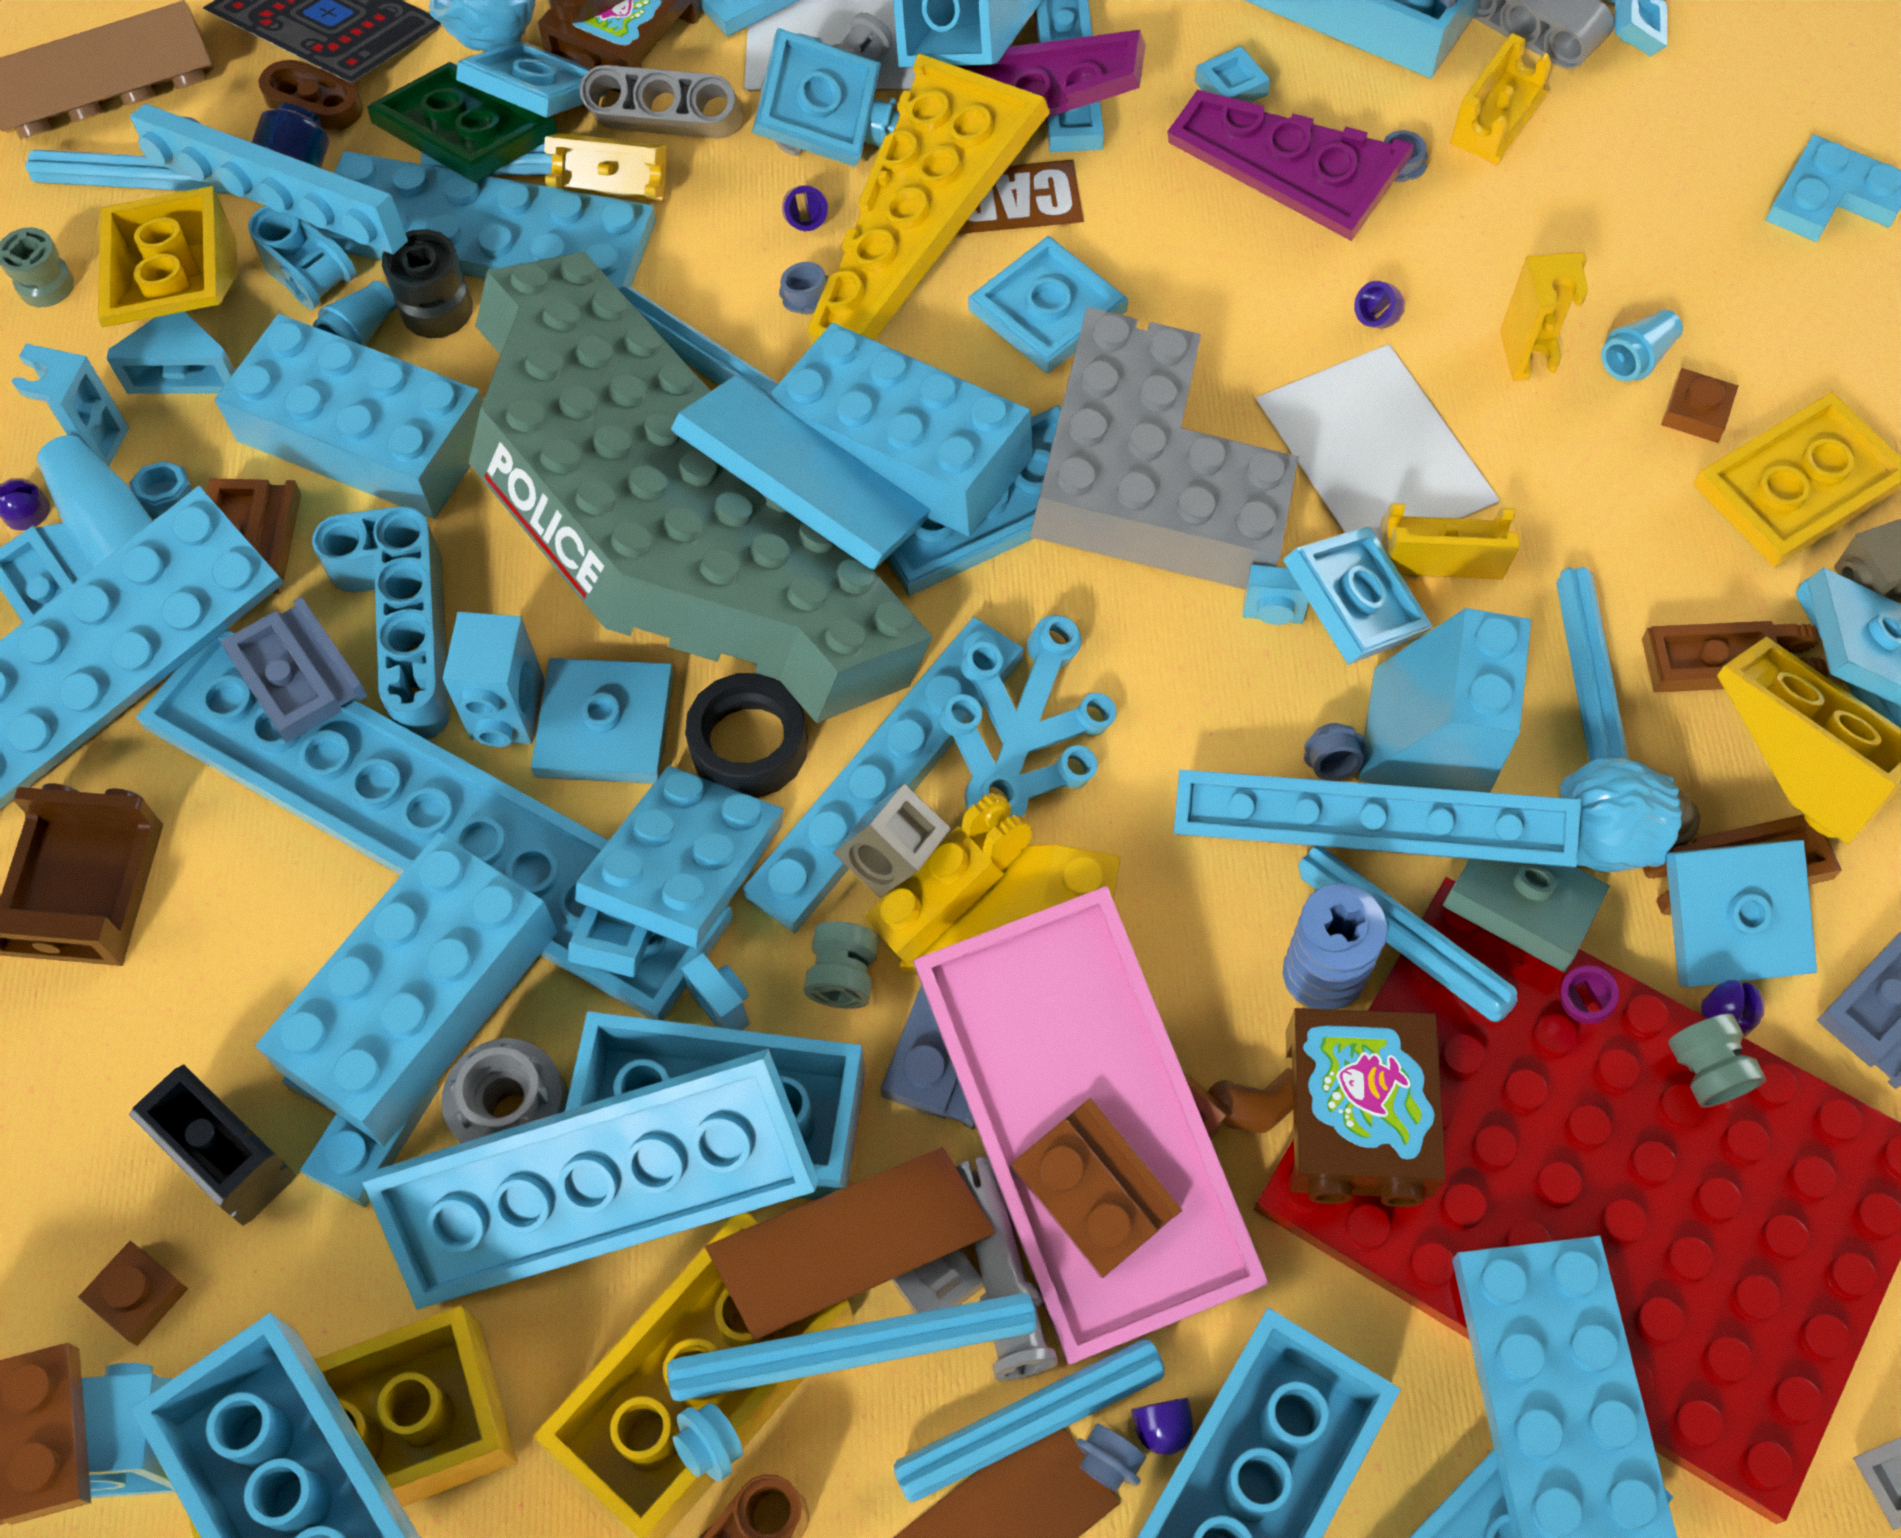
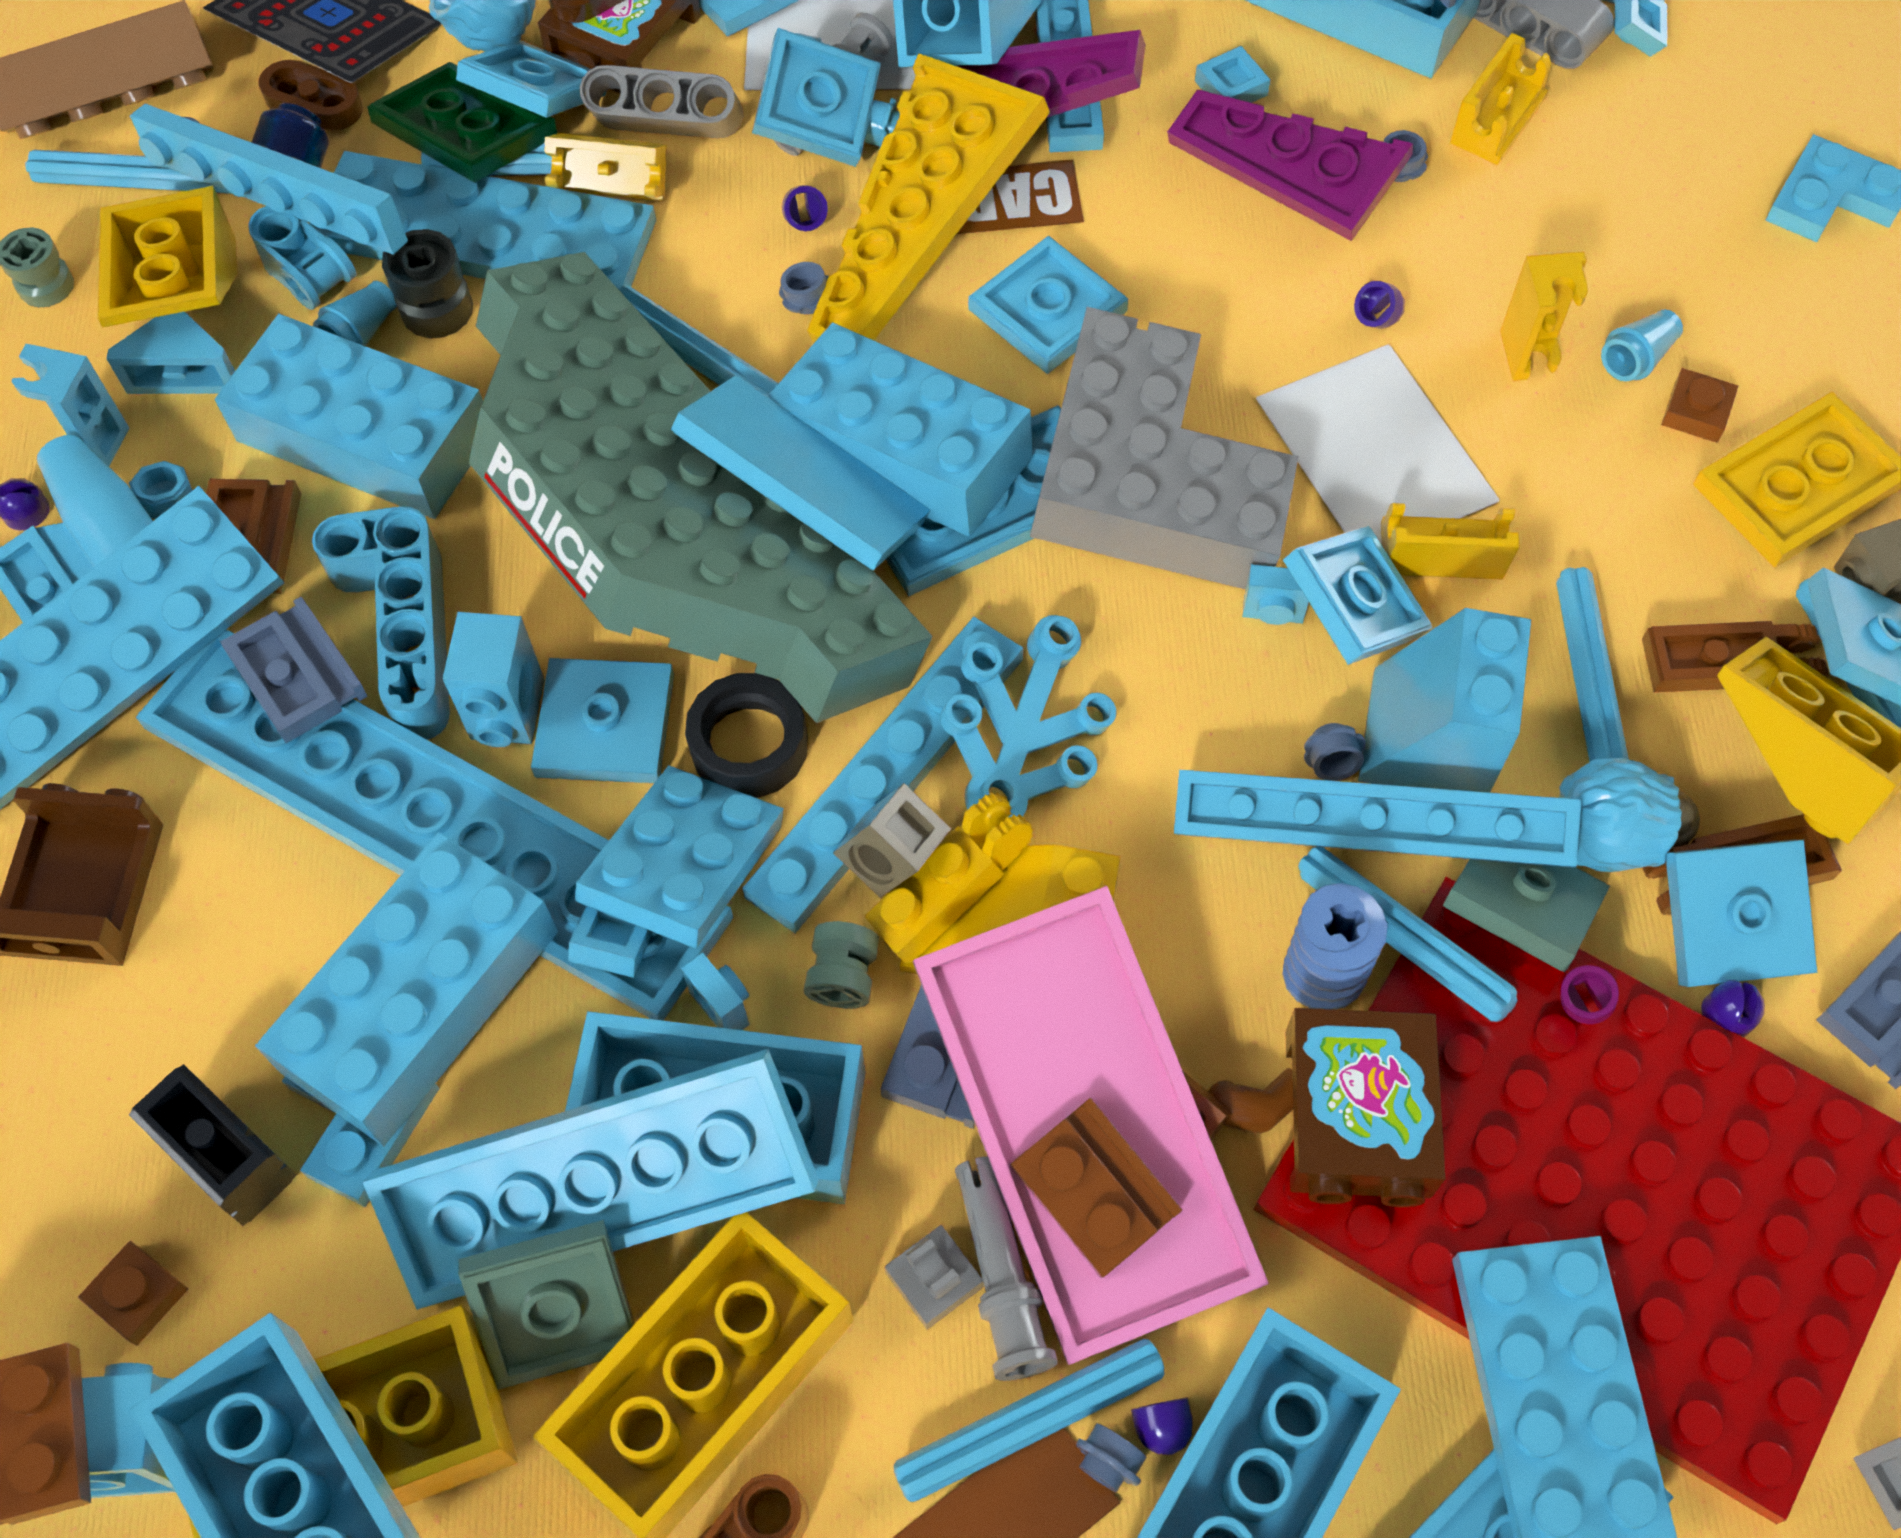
(491, 1074): light grey piece -> none
(547, 1303): none -> sand green plate
(707, 1442): medium azure plate -> none
(848, 1242): dark orange sticker -> none
(850, 1346): medium azure axle -> none
(1714, 1054): sand green wheel -> none

